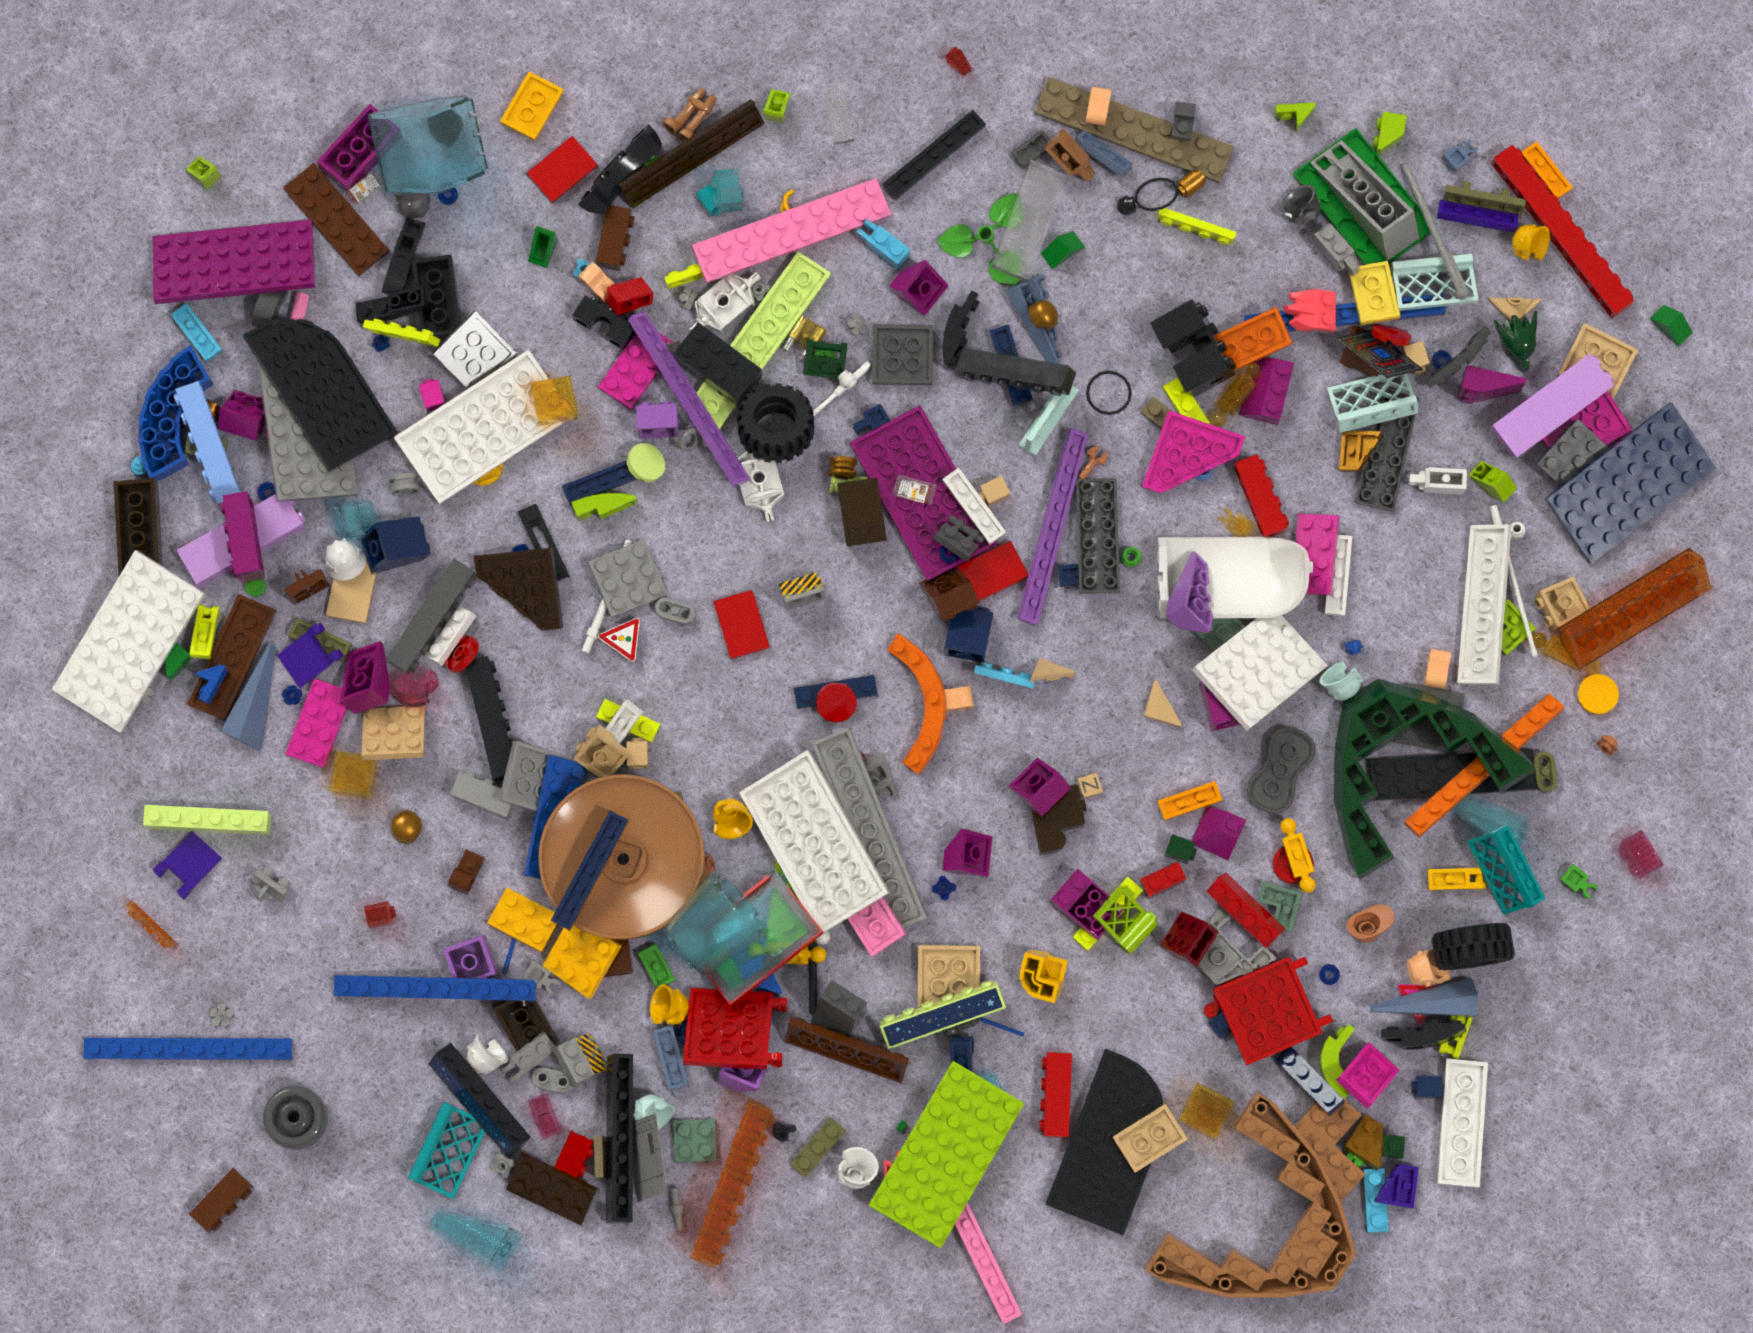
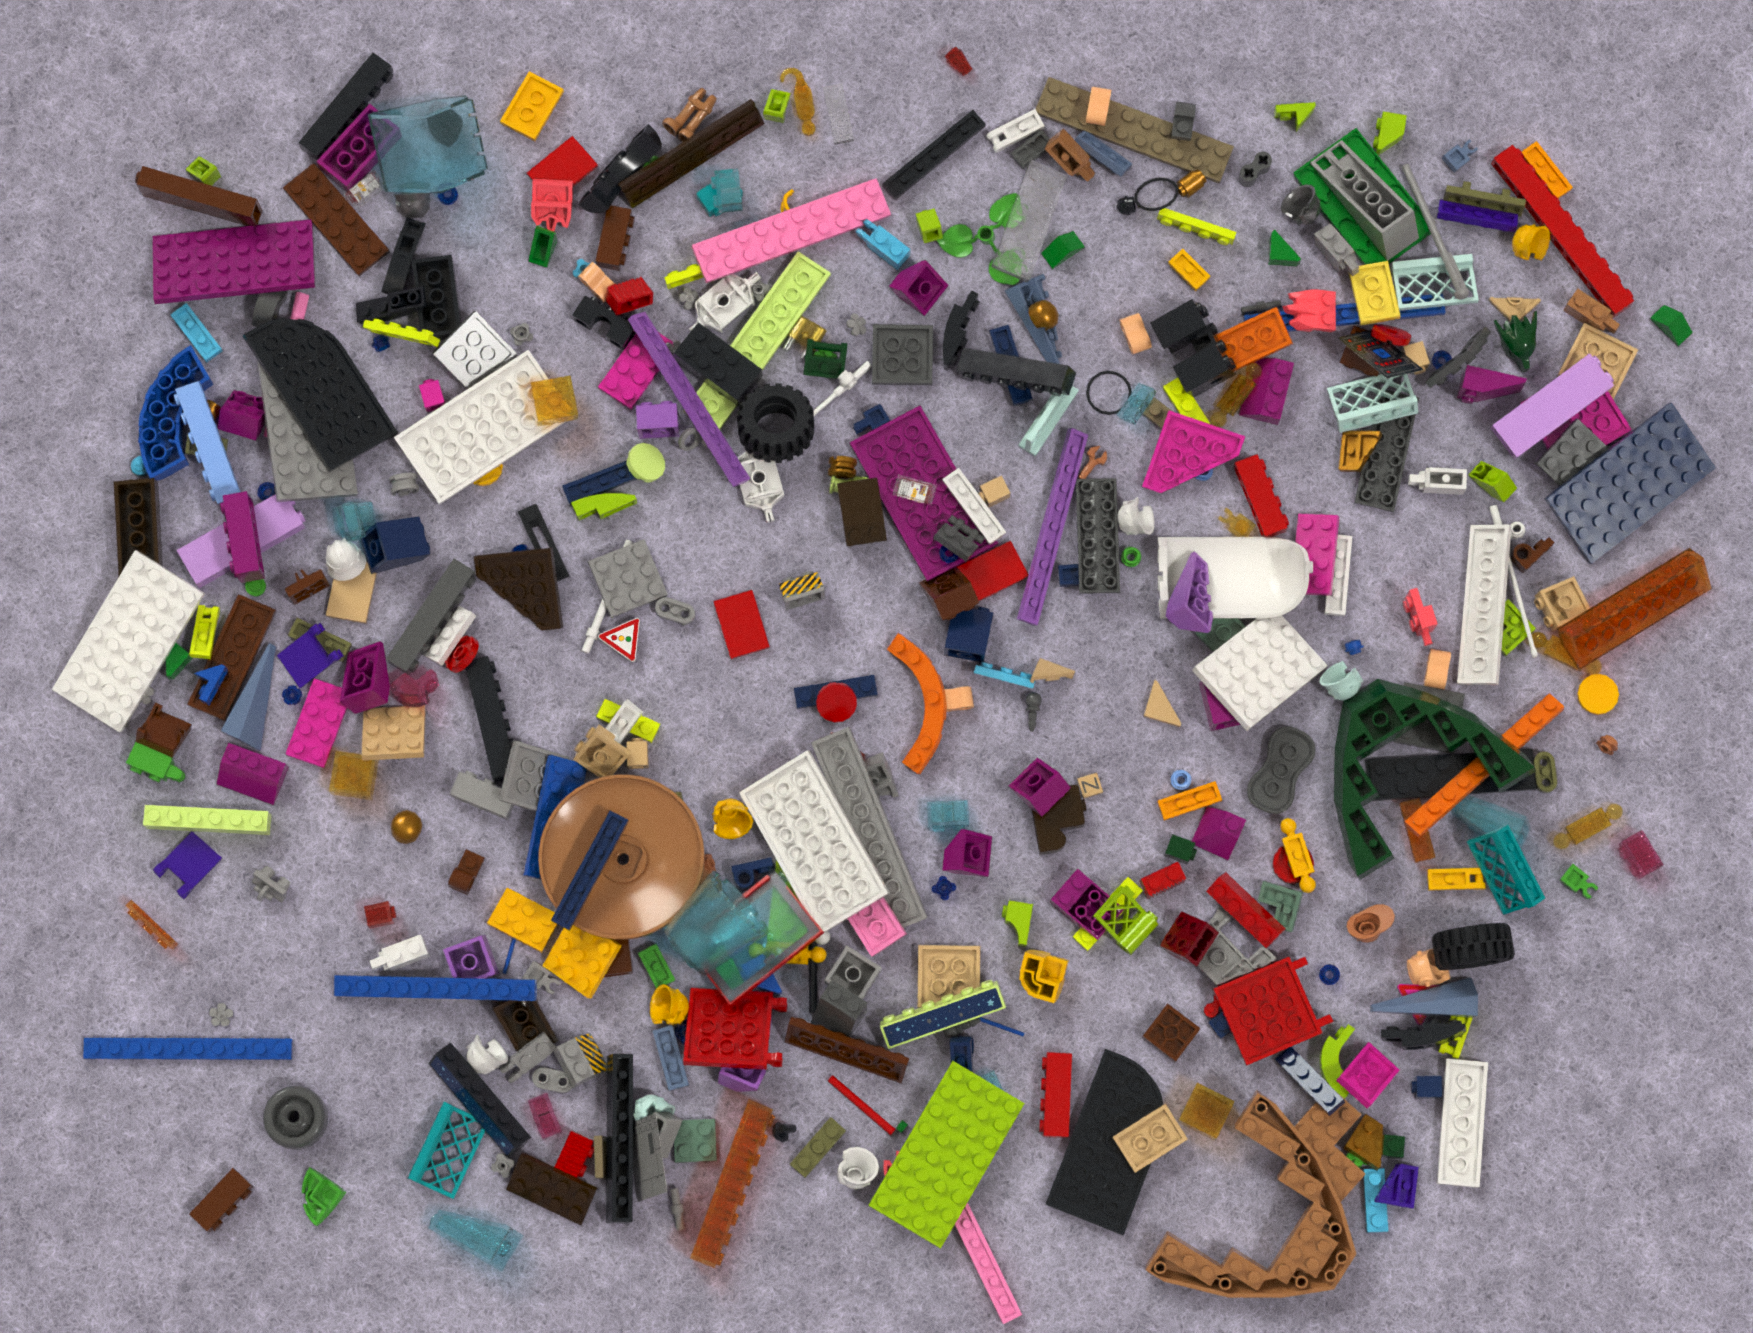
(153, 763): none -> bright green hinge
(163, 731): none -> reddish brown piece
(198, 197): none -> reddish brown brick
(251, 773): none -> magenta slope
(321, 1196): none -> bright green brick
(347, 106): none -> black brick
(401, 954): none -> white hinge
(523, 328): none -> light grey plate
(552, 202): none -> coral plate
(668, 1128): none -> light grey brick
(761, 866): none -> dark blue plate
(803, 100): none -> clear yellow piece
(854, 972): none -> light grey brick
(861, 1105): none -> red bar
(929, 225): none -> lime brick
(948, 815): none -> clear light blue brick
(1016, 130): none -> white plate
(1019, 917): none -> lime arch
(1033, 702): none -> dark grey bar
(1135, 333): none -> light nougat axle
(1135, 521): none -> white helmet
(1136, 403): none -> clear light blue plate
(1171, 1032): none -> reddish brown piece
(1180, 773): none -> light blue plate
(1189, 269): none -> yellow plate
(1255, 169): none -> dark grey axle
(1260, 307): none -> dark grey bar
(1281, 253): none -> green slope
(1421, 847): none -> clear orange plate
(1422, 618): none -> coral plate
(1532, 556): none -> reddish brown plate
(1588, 826): none -> clear yellow plate
(1591, 312): none -> medium nougat hinge

